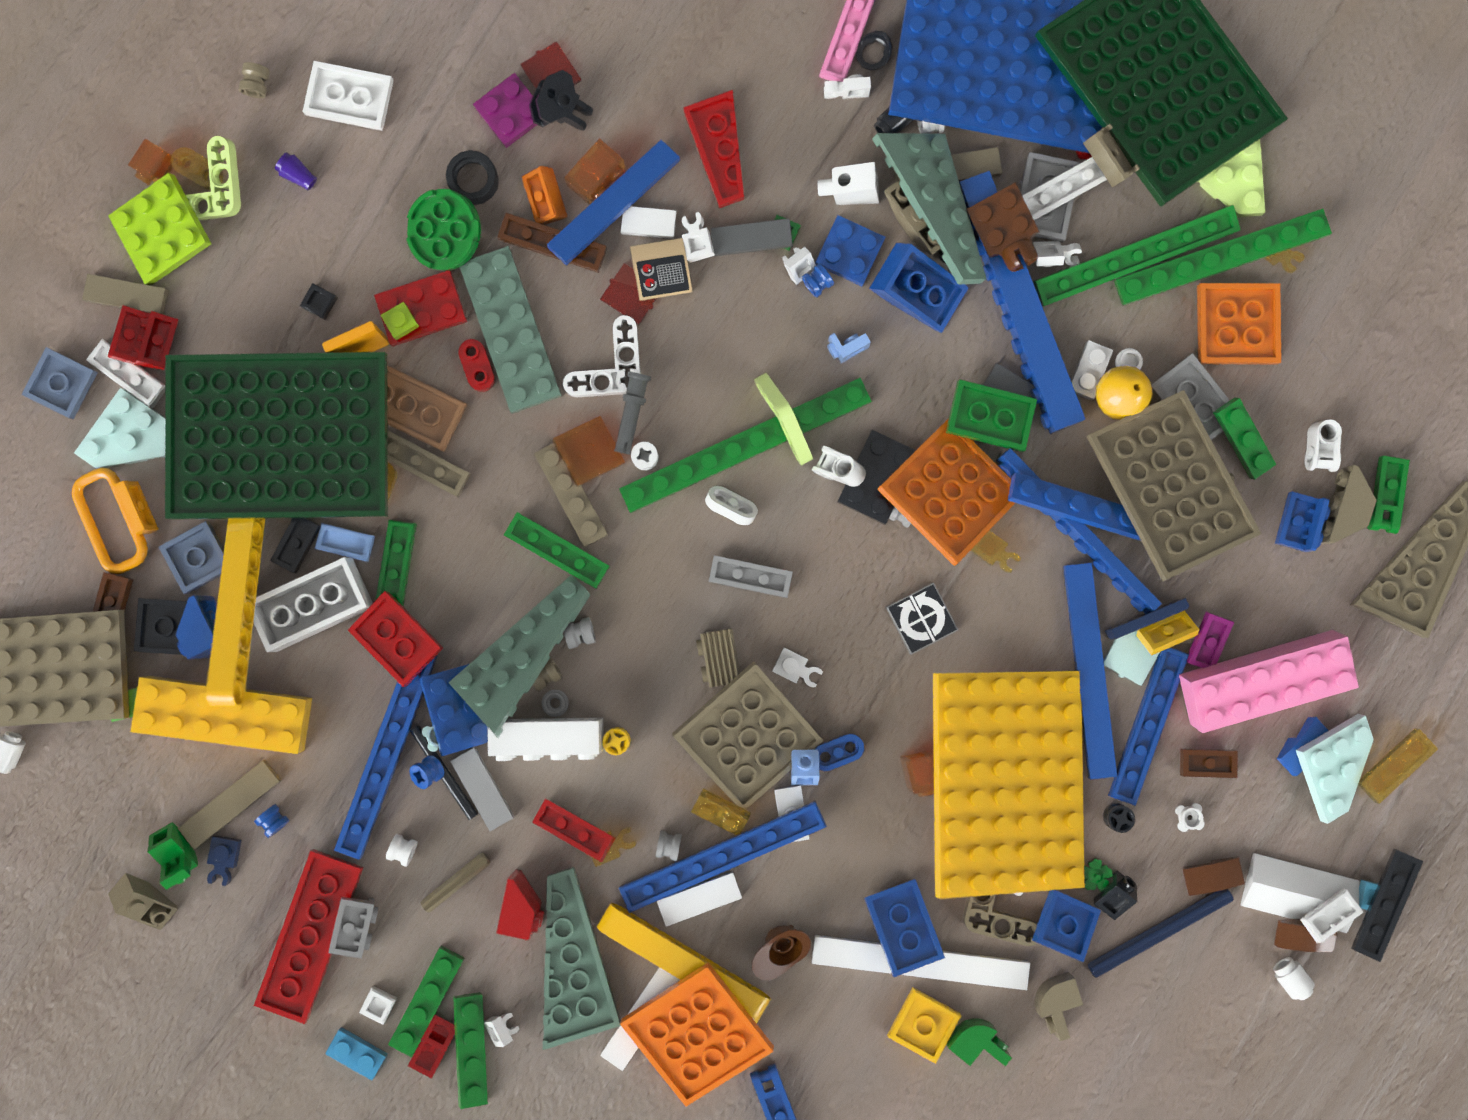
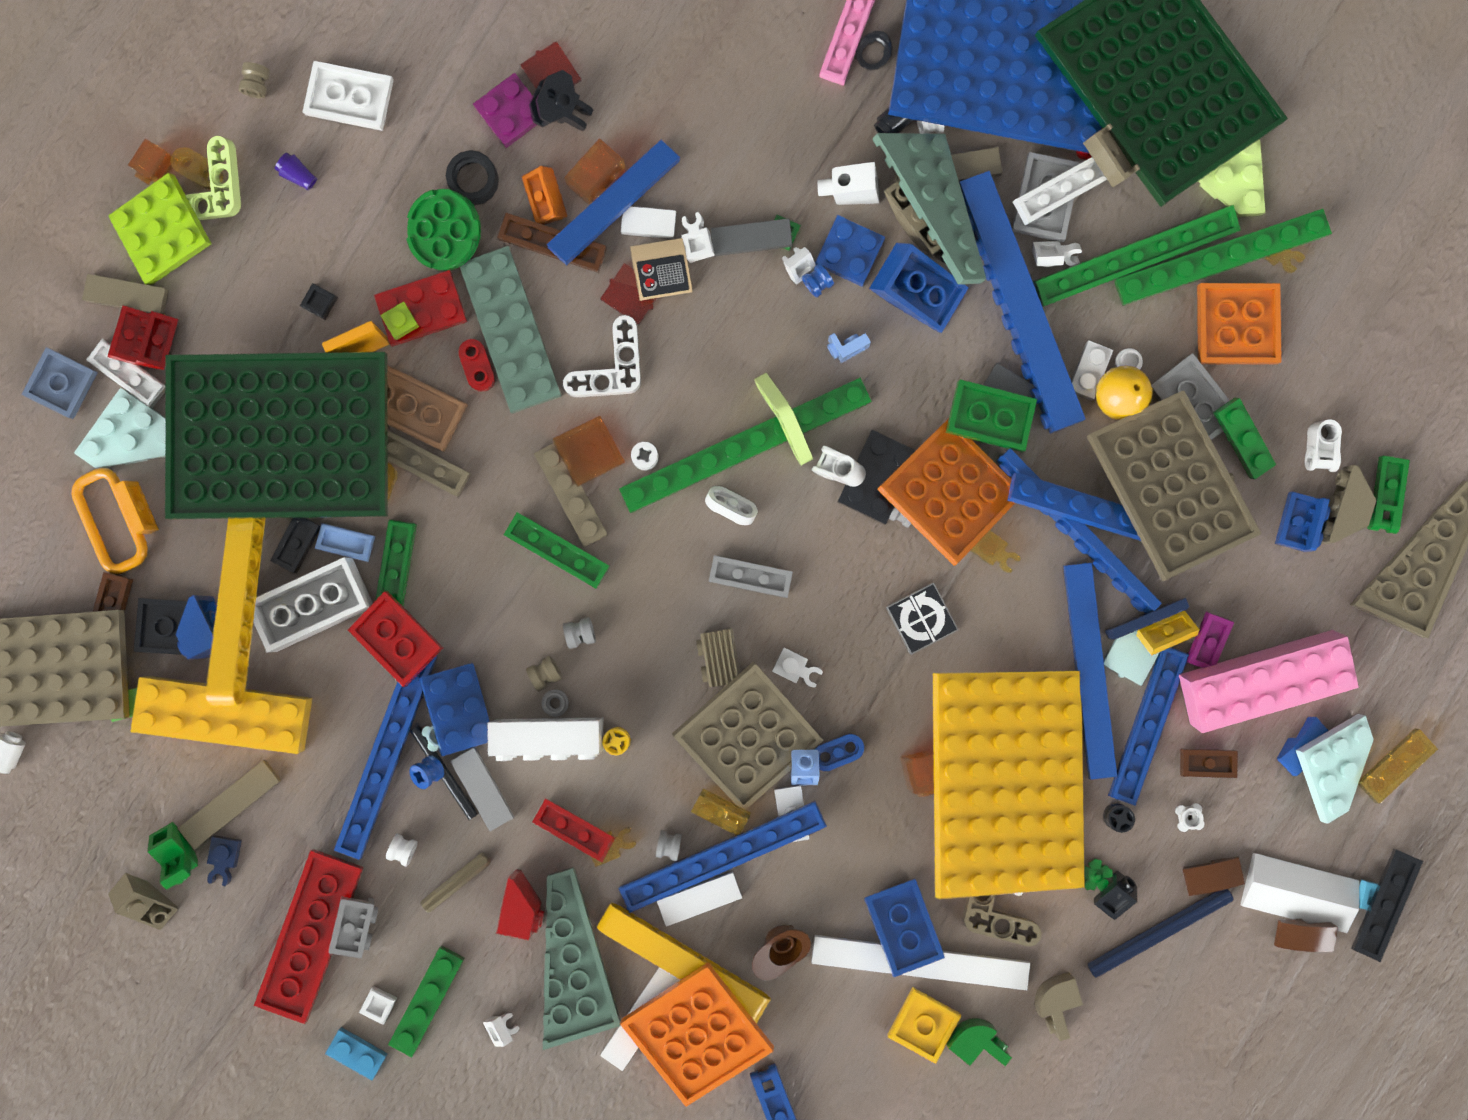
(194, 557): sand blue plate -> none
(271, 821): blue wheel -> none
(433, 1046): red slope -> none
(470, 1050): green plate -> none
(515, 660): sand green wing -> none
(633, 400): dark grey pin -> none
(716, 140): red wing -> none
(851, 87): white plate -> none
(1006, 227): reddish brown plate -> none
(1066, 925): blue plate -> none
(1294, 979): white brick -> none
(1331, 915): white plate -> none

